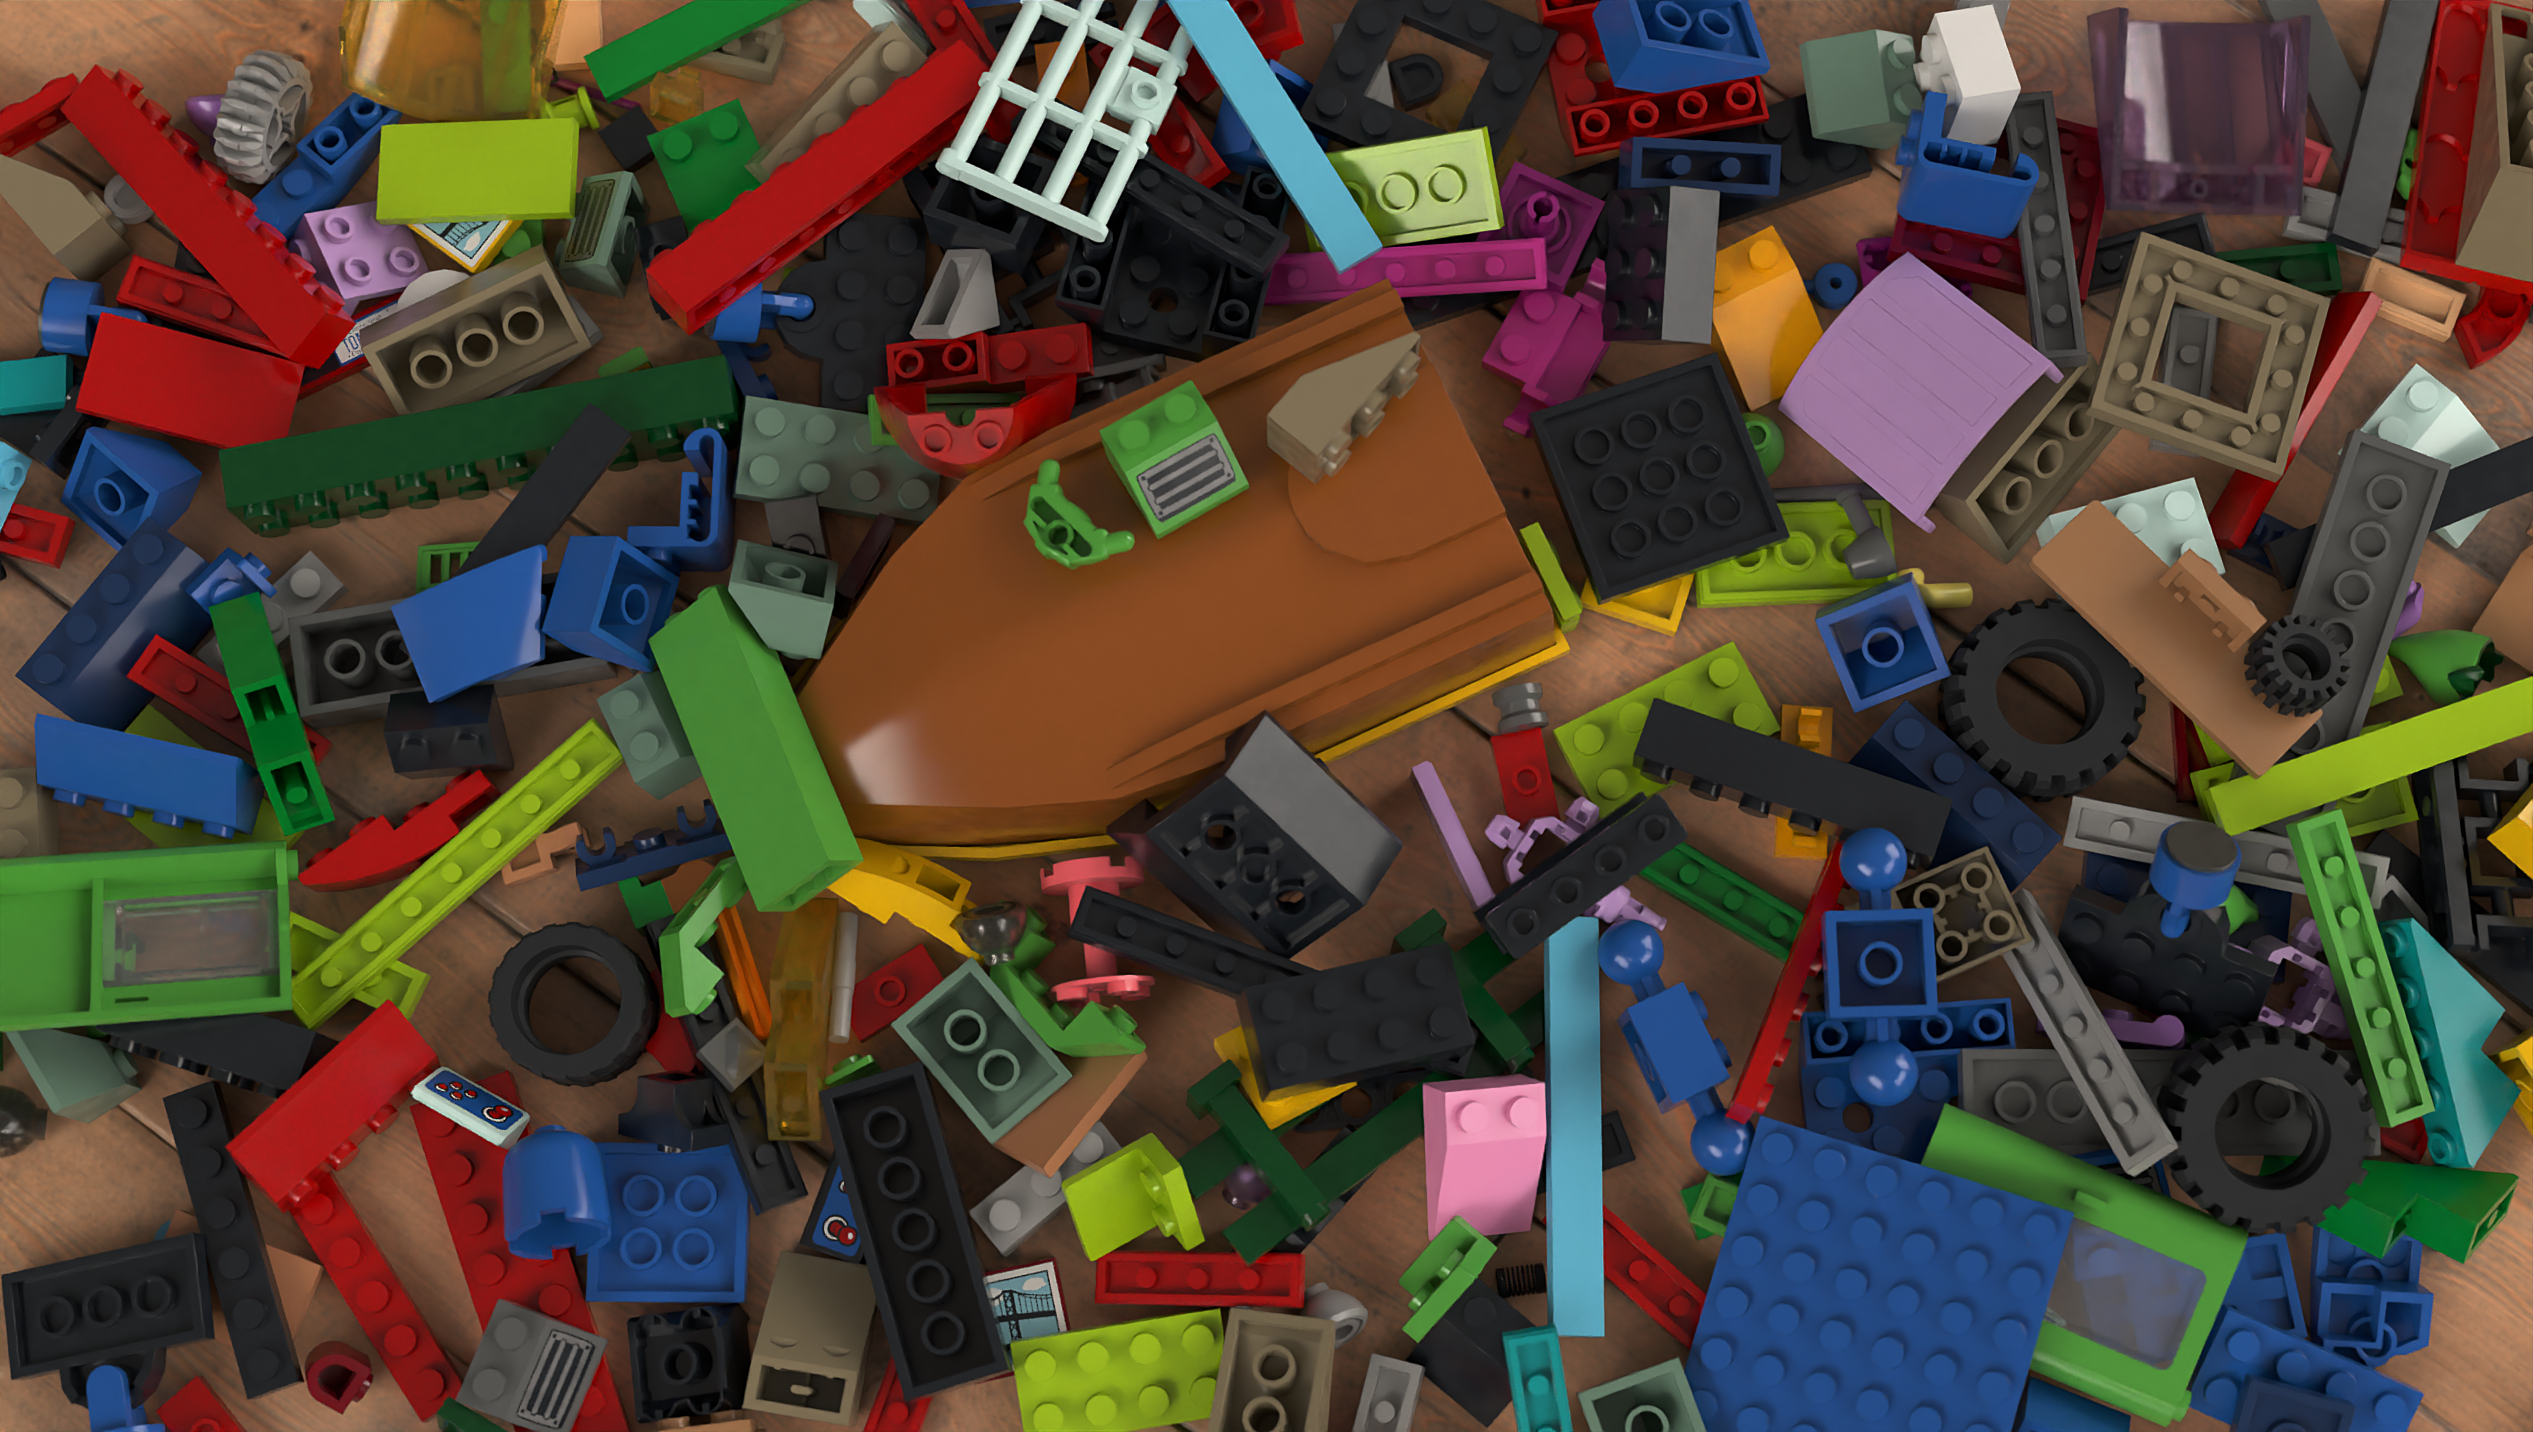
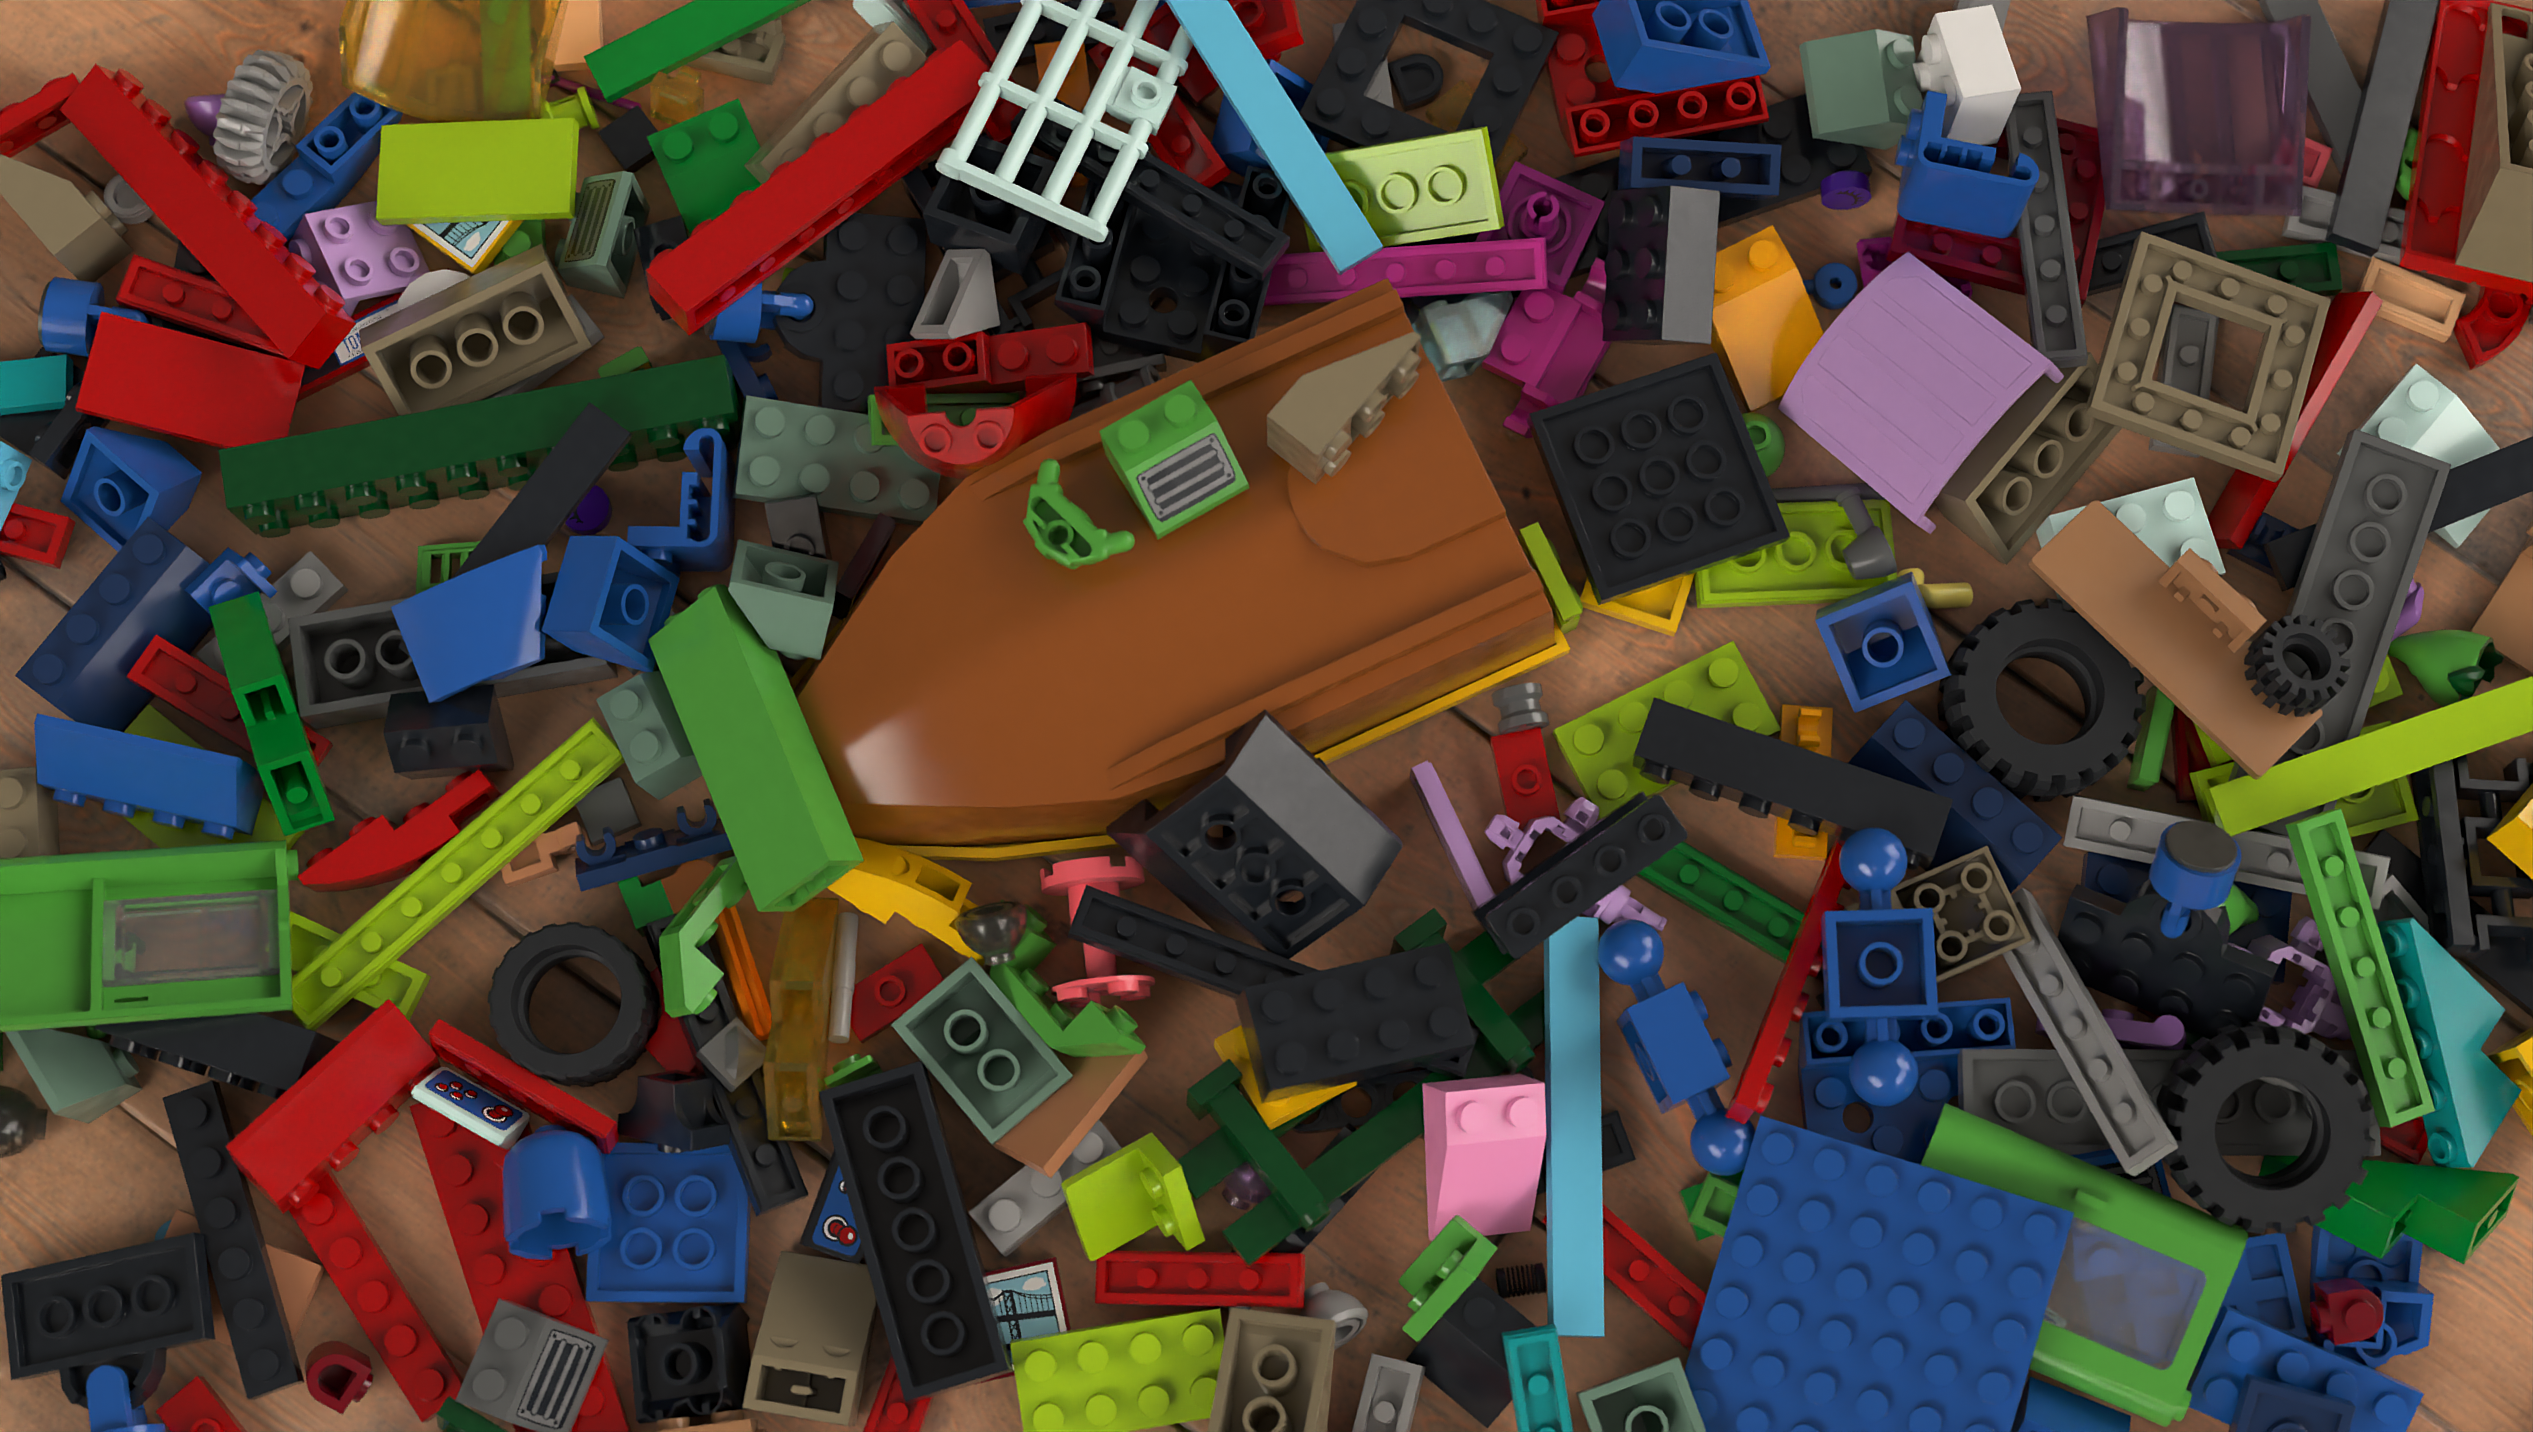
(522, 1086): none -> red tile
(591, 514): none -> dark purple tile
(608, 806): none -> dark grey tile
(1461, 333): none -> clear light blue slope
(1845, 190): none -> dark purple tile
(2151, 741): none -> bright green tile
(2345, 1311): none -> dark red plate

